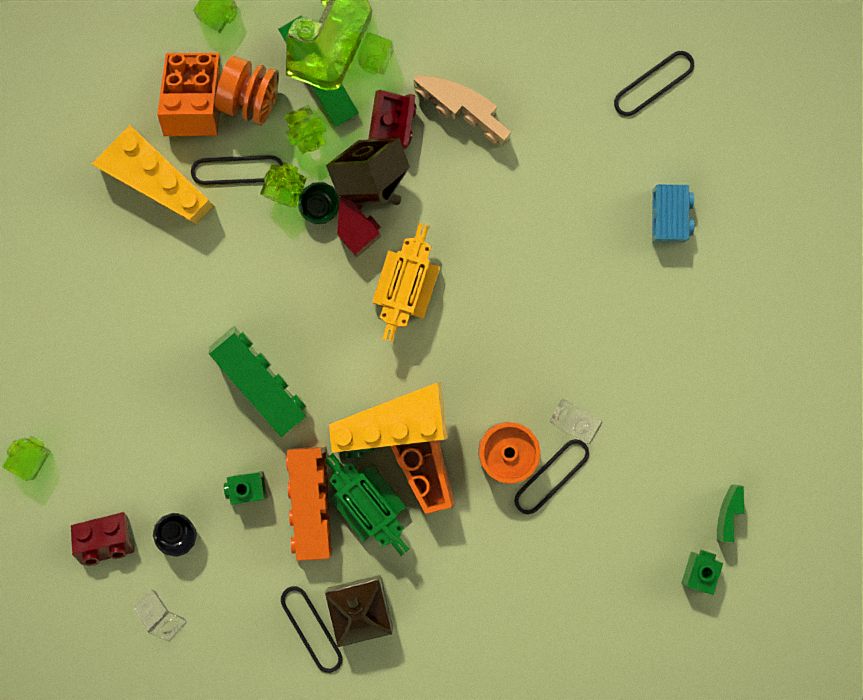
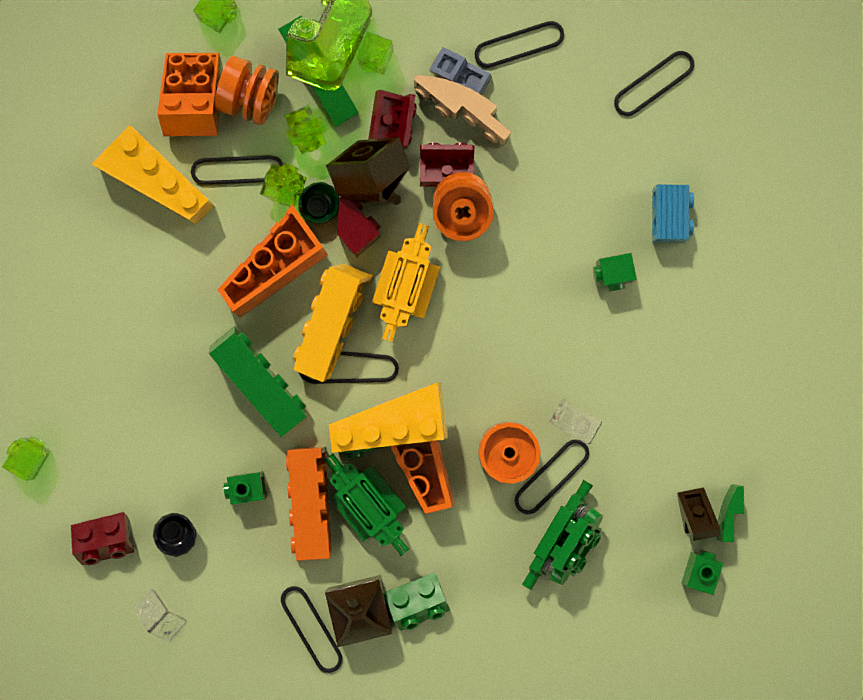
(273, 264): none -> orange wedge
(330, 320): none -> yellow wedge
(358, 380): none -> black piece
(417, 602): none -> bracket
(443, 160): none -> dark red bracket
(449, 207): none -> orange wheel
(457, 69): none -> sand blue slope
(515, 34): none -> black piece
(566, 540): none -> green piece
(615, 271): none -> green brick
(698, 514): none -> dark brown slope

